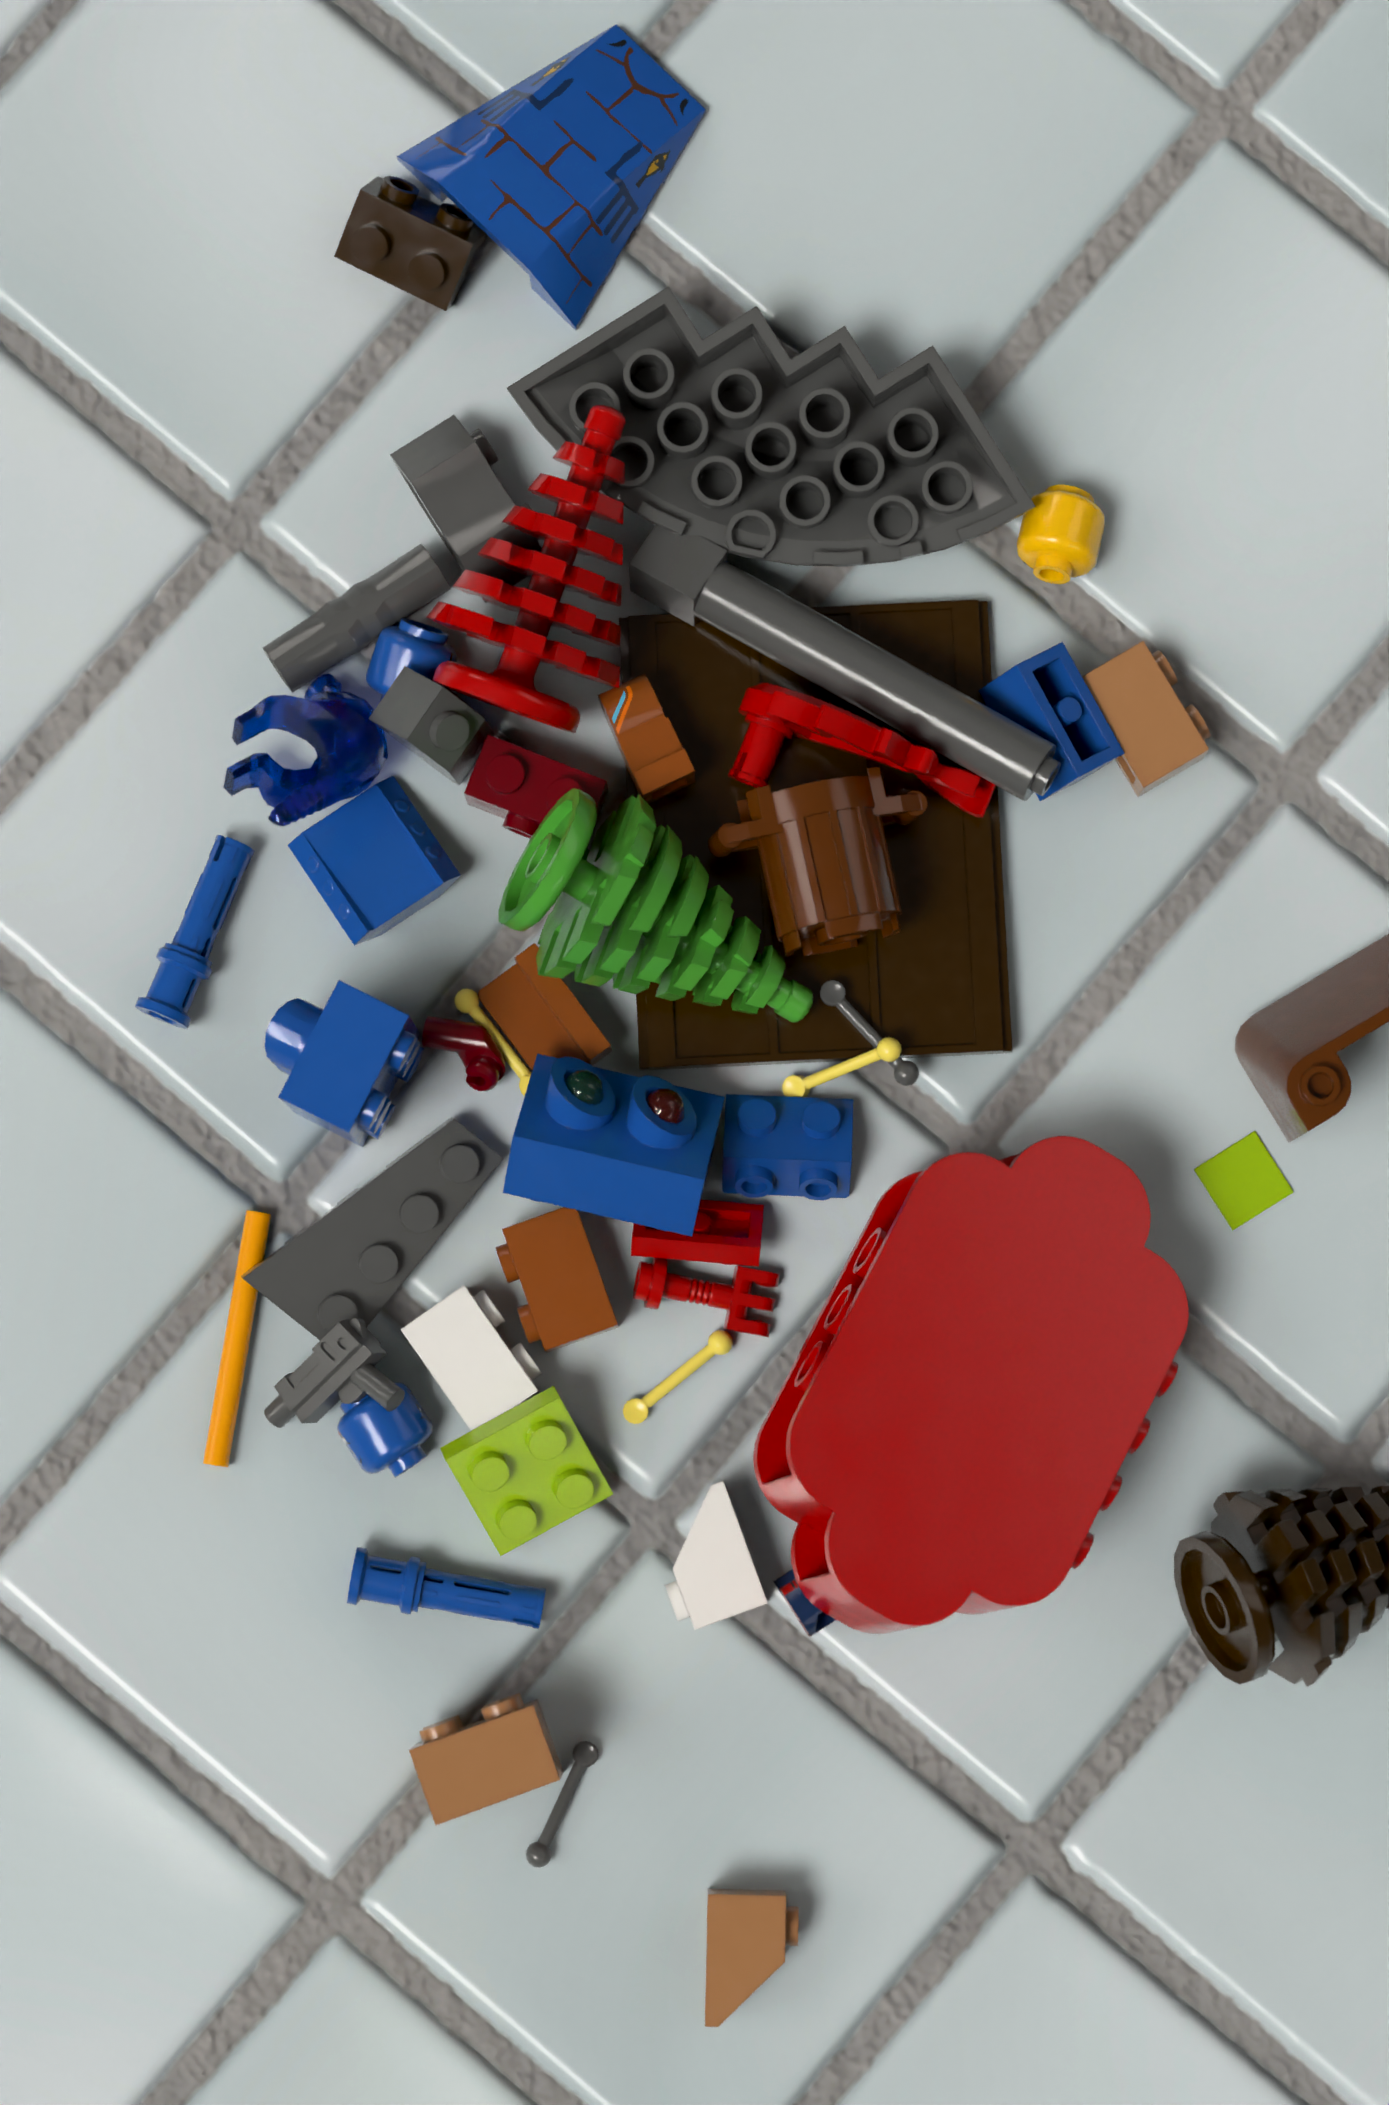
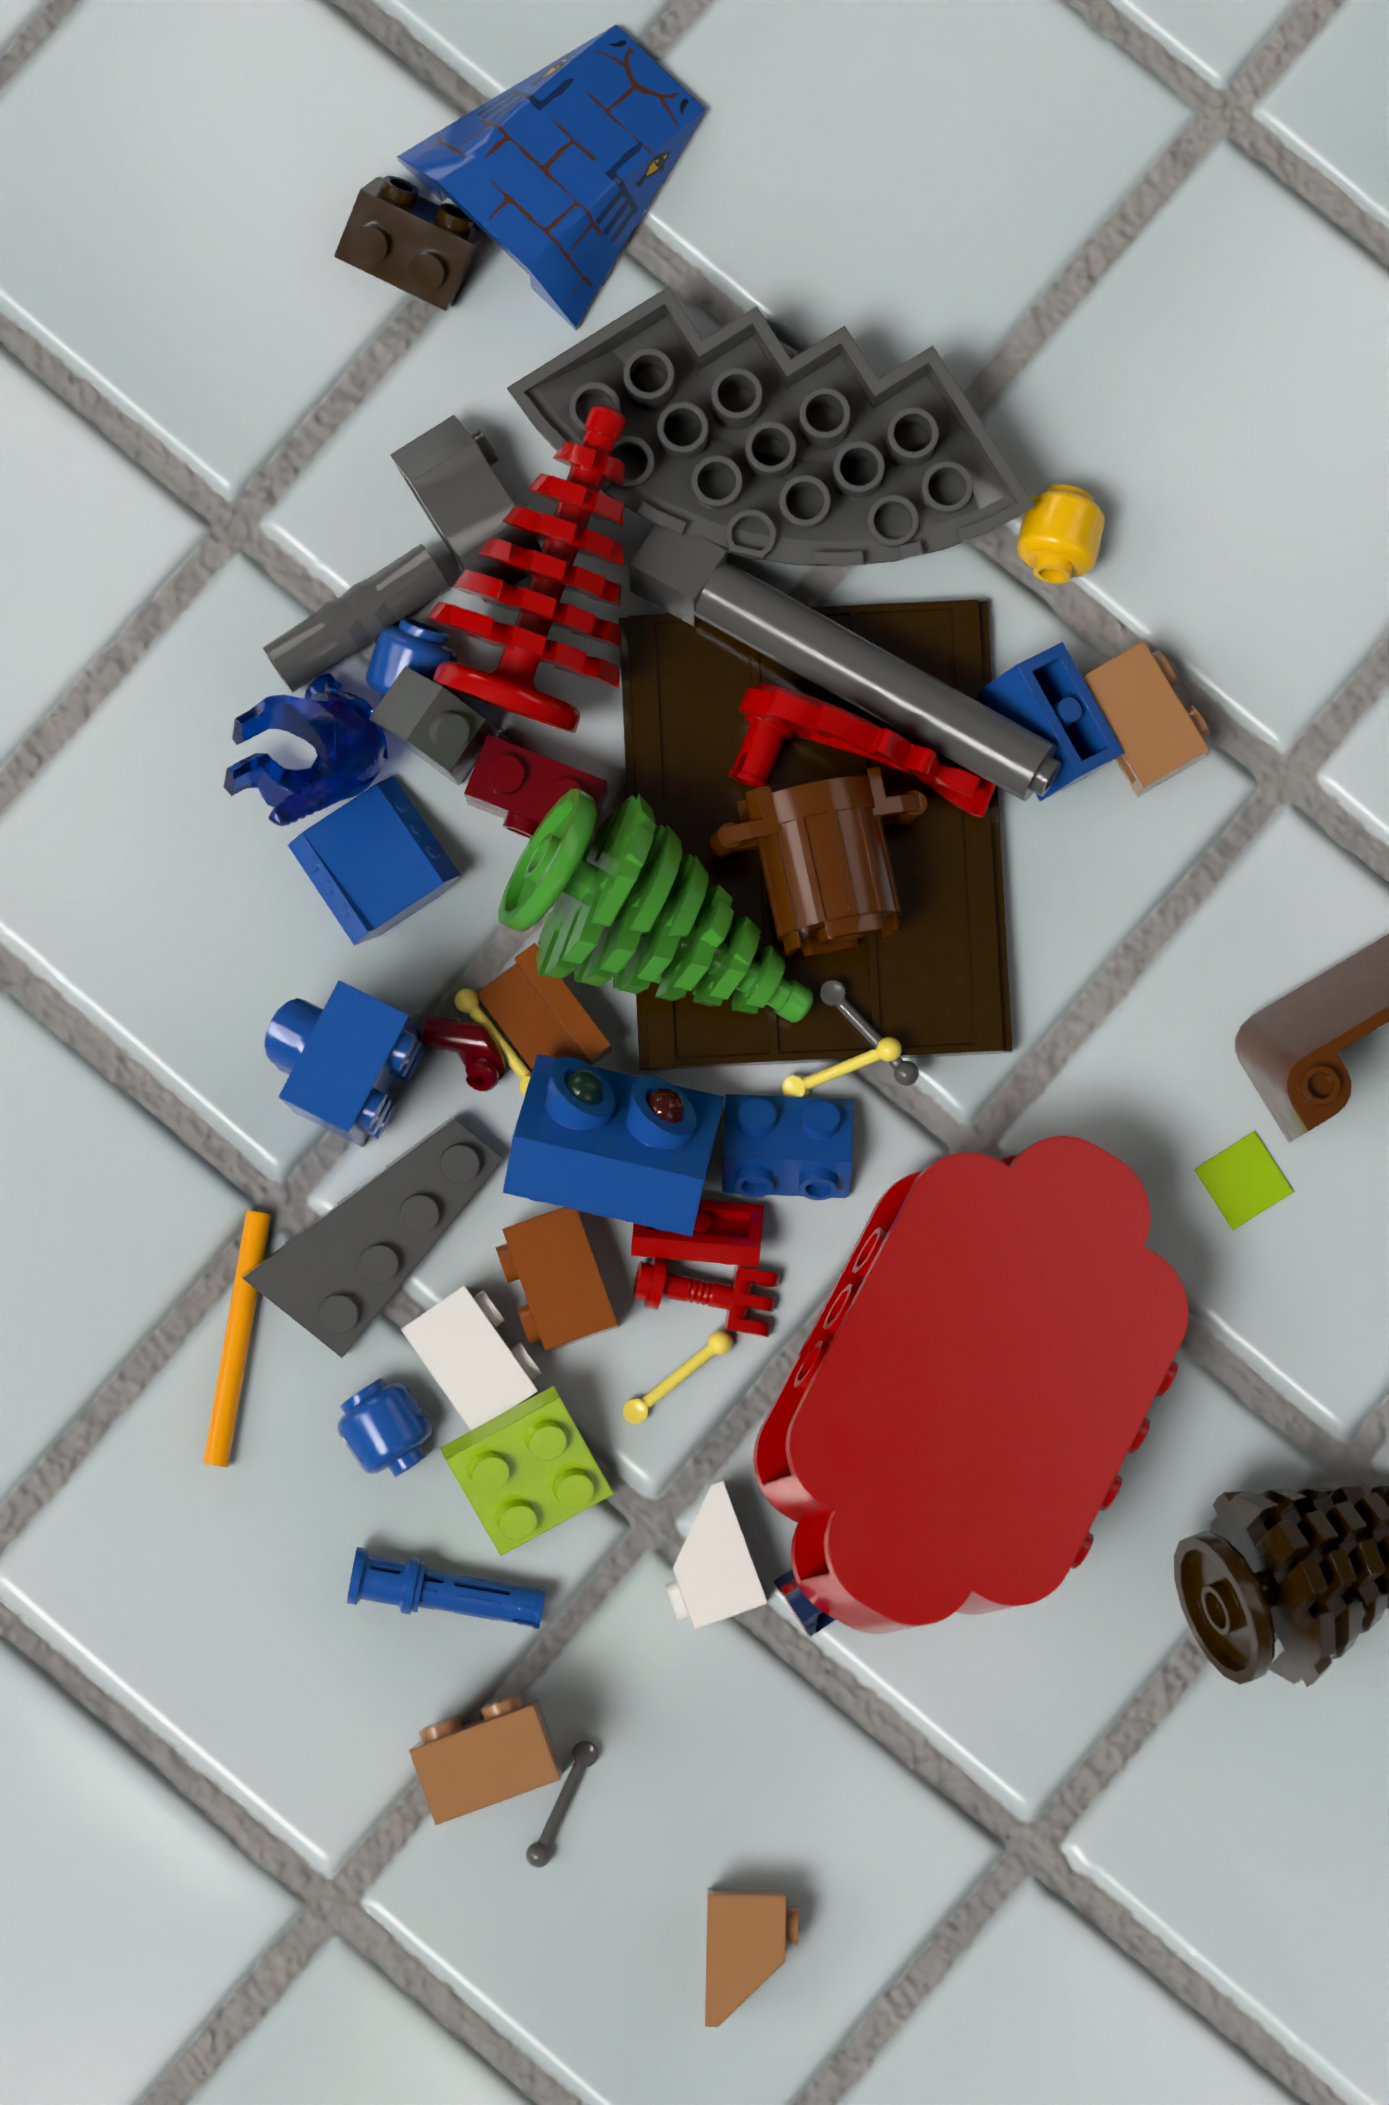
(186, 958): blue pin -> none
(335, 1371): dark grey piece -> none
(646, 739): dark orange leg -> none

